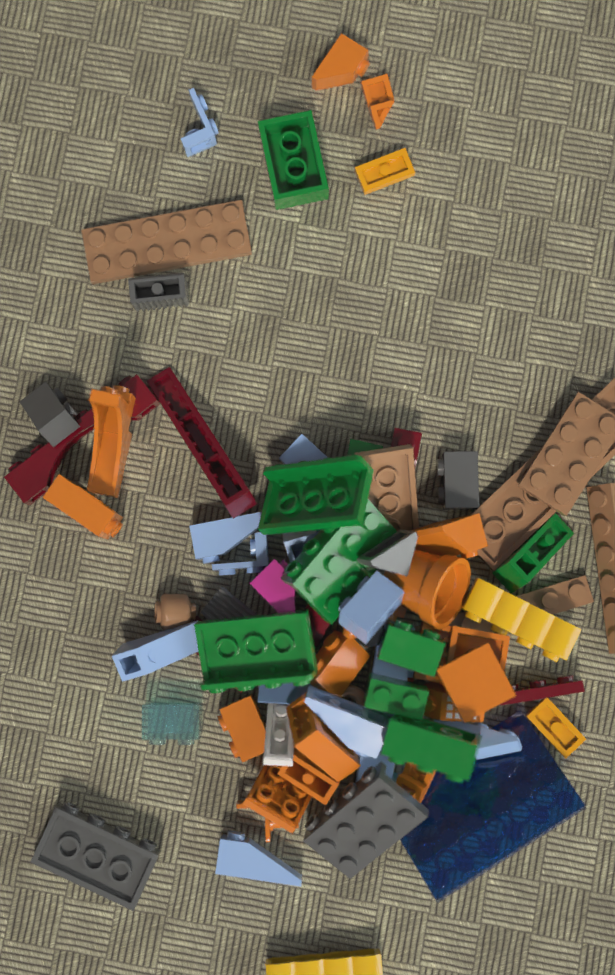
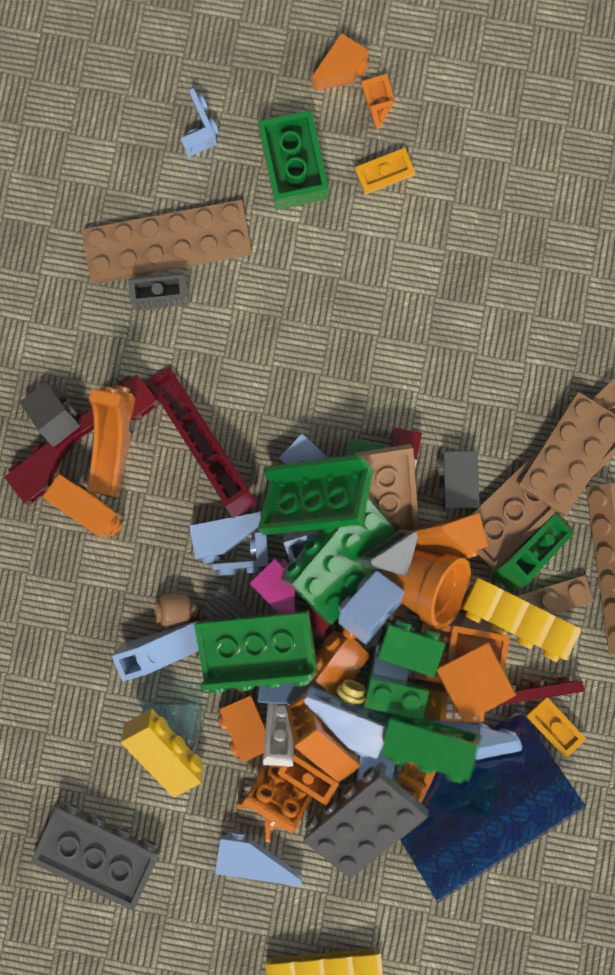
(162, 752): none -> yellow brick
(351, 692): none -> light yellow plate

